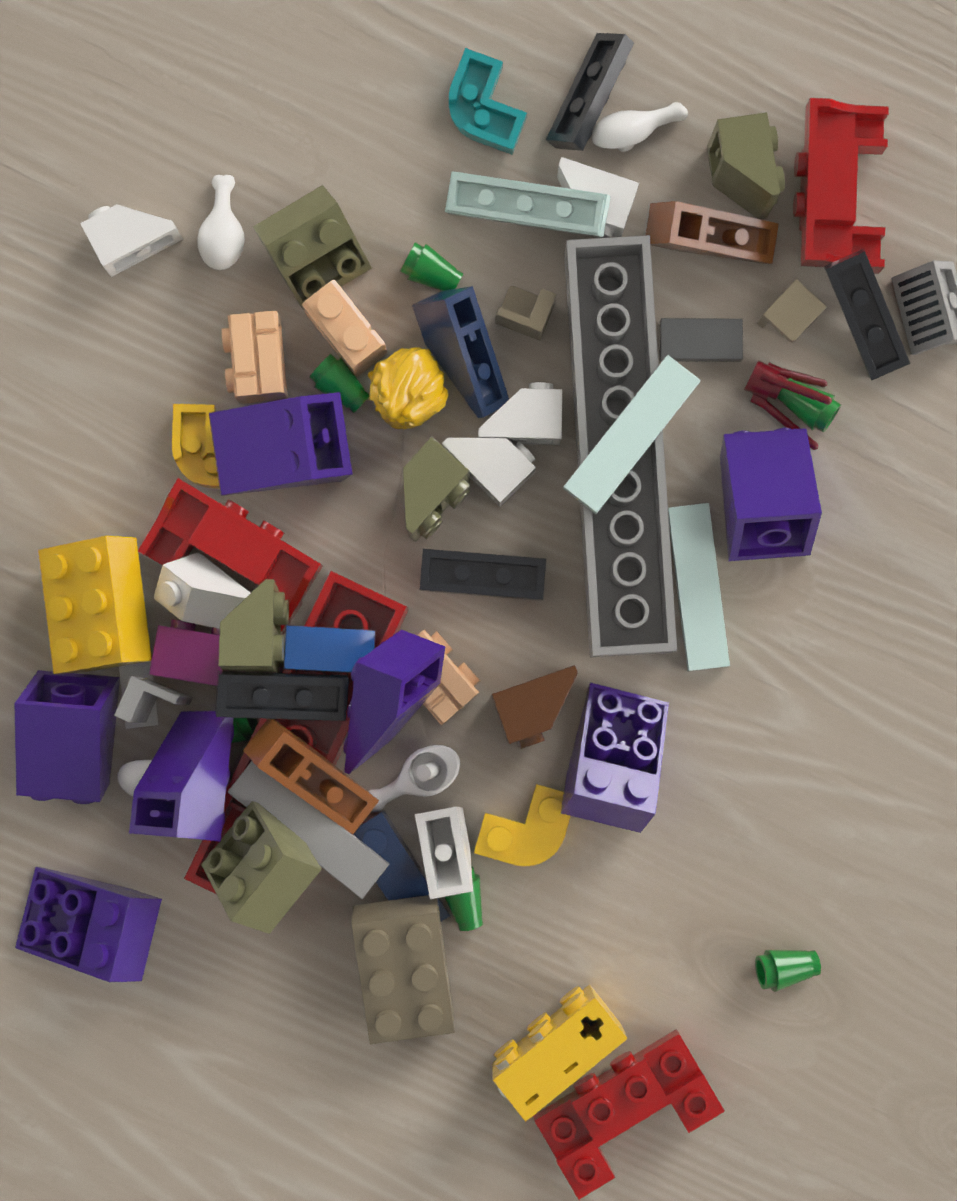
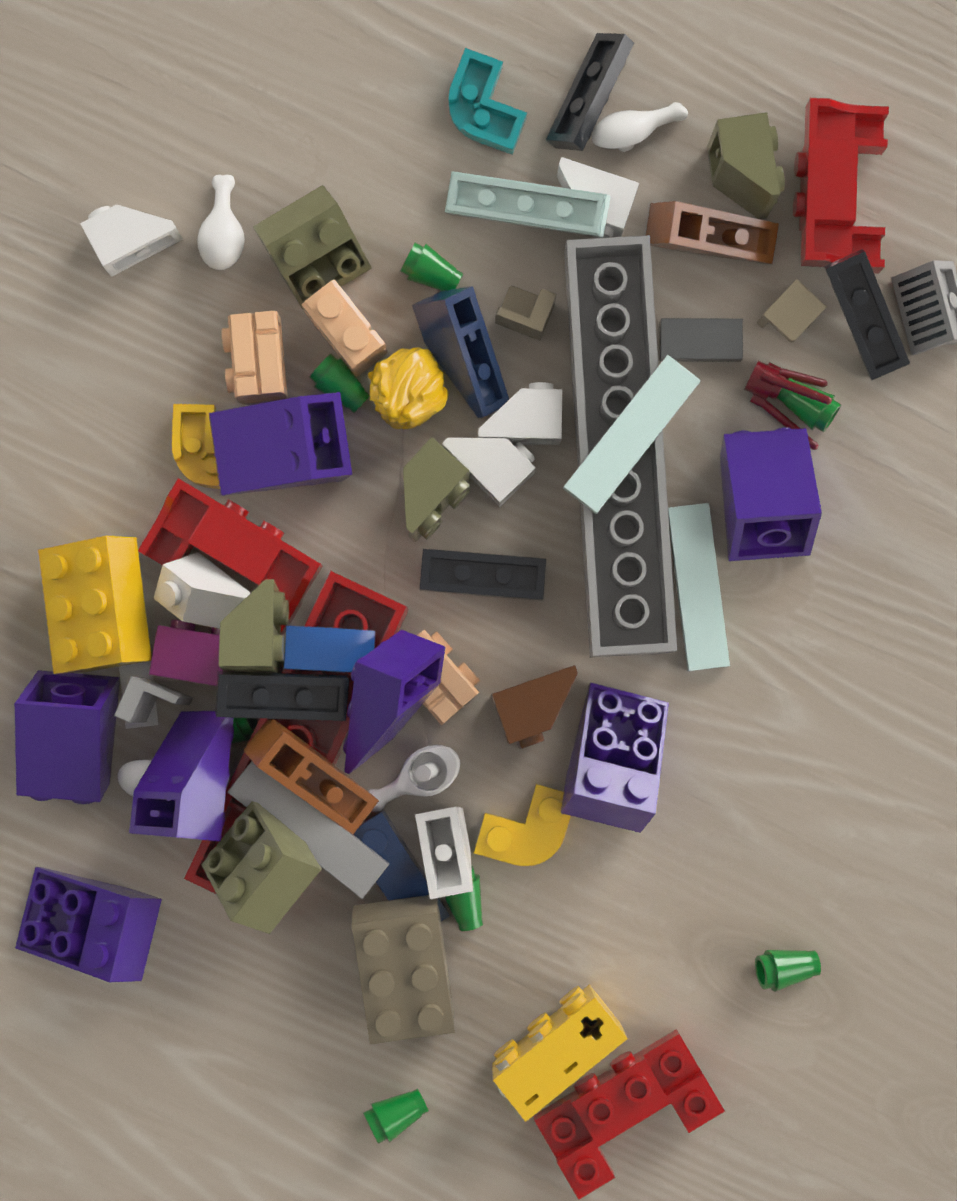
(395, 1114): none -> green cone

